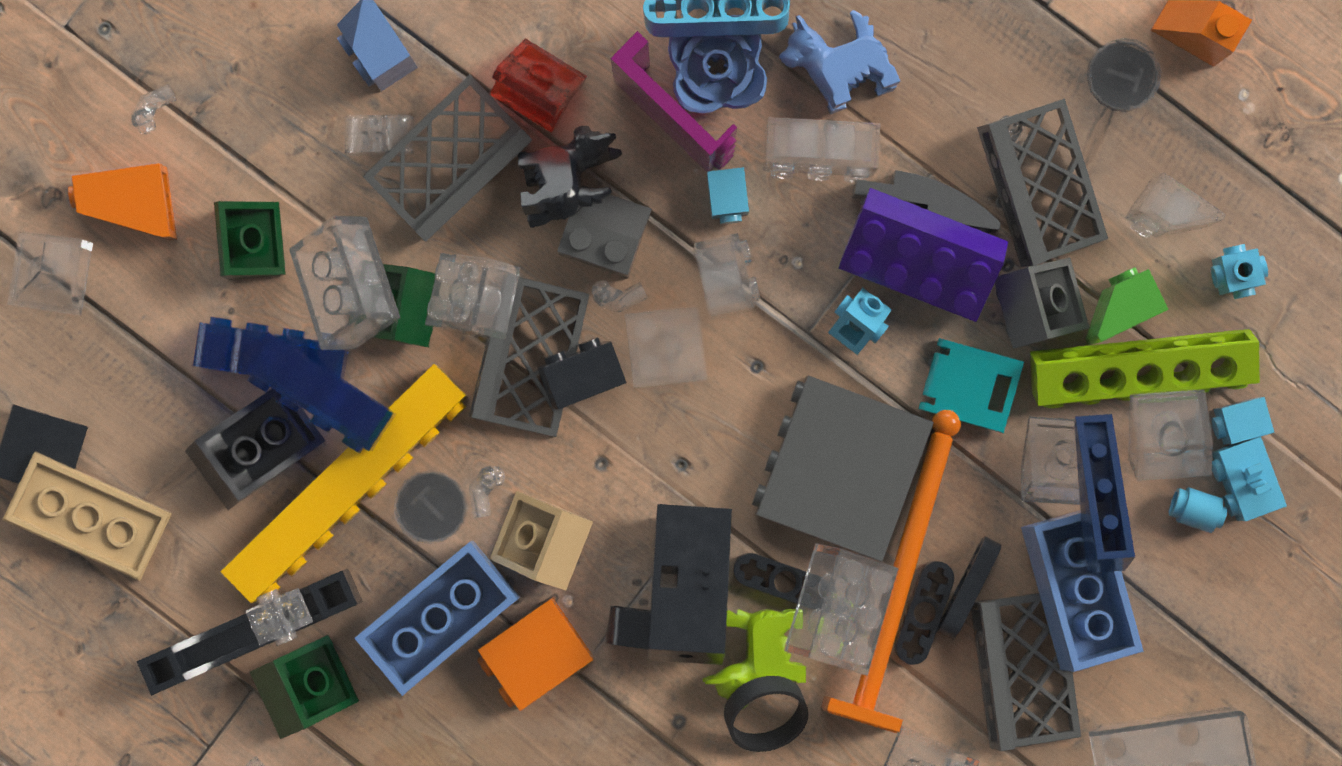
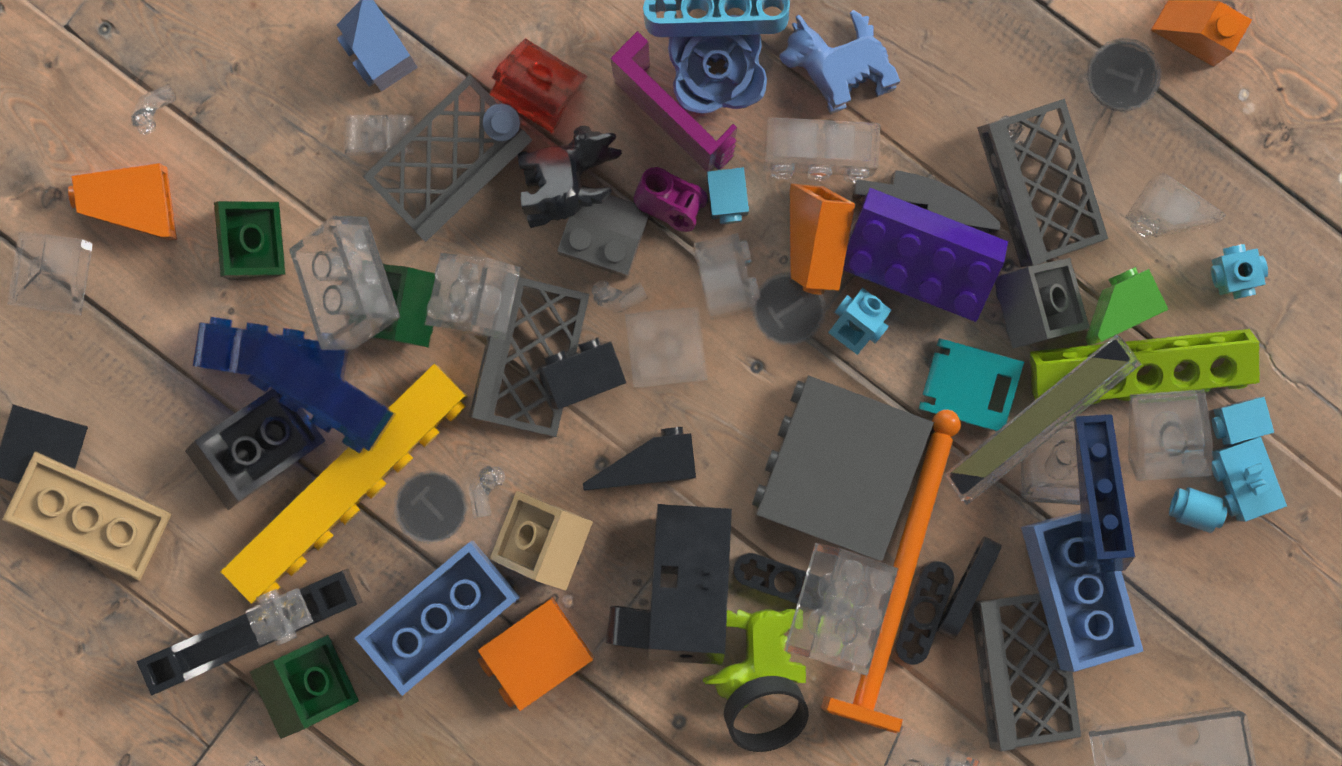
(501, 122): none -> sand blue plate
(655, 461): none -> black slope
(671, 198): none -> magenta piece
(787, 312): none -> clear tile
(818, 237): none -> orange slope
(1042, 419): none -> tile

